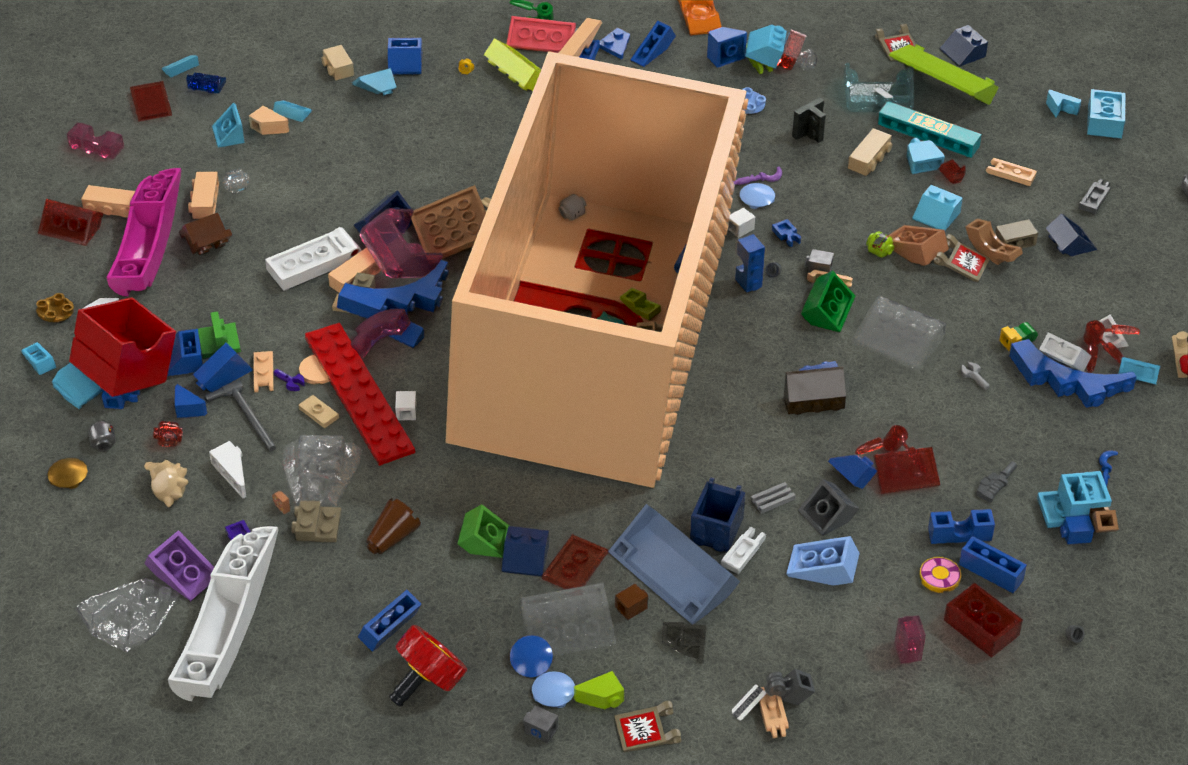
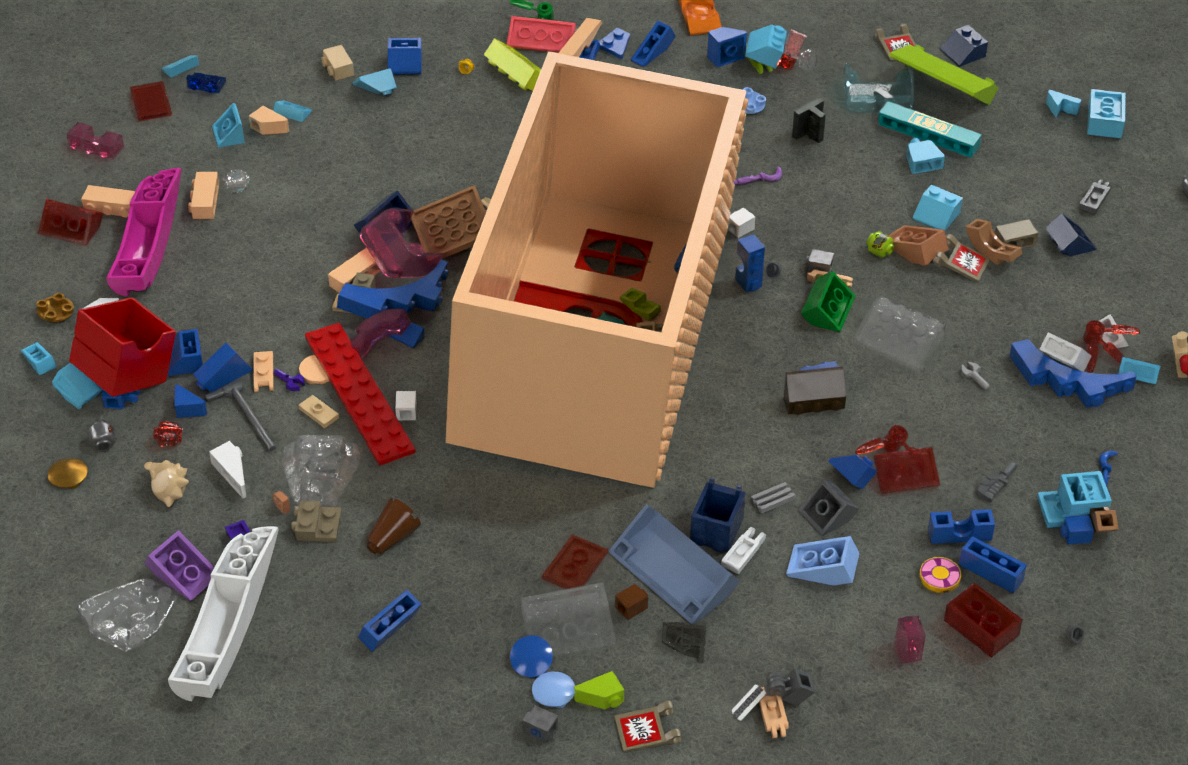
(205, 234): reddish brown bracket -> none
(216, 336): bright green bracket -> none
(312, 258): white hinge -> none
(428, 662): red wheel -> none
(483, 533): bright green slope -> none
(525, 551): dark blue slope -> none
(572, 207): light grey head -> none
(757, 195): light blue dish -> none
(787, 231): blue plate -> none
(870, 152): tan brick -> none
(952, 171): clear red plate -> none
(1011, 172): light nougat hinge -> none
(1016, 334): leg -> none

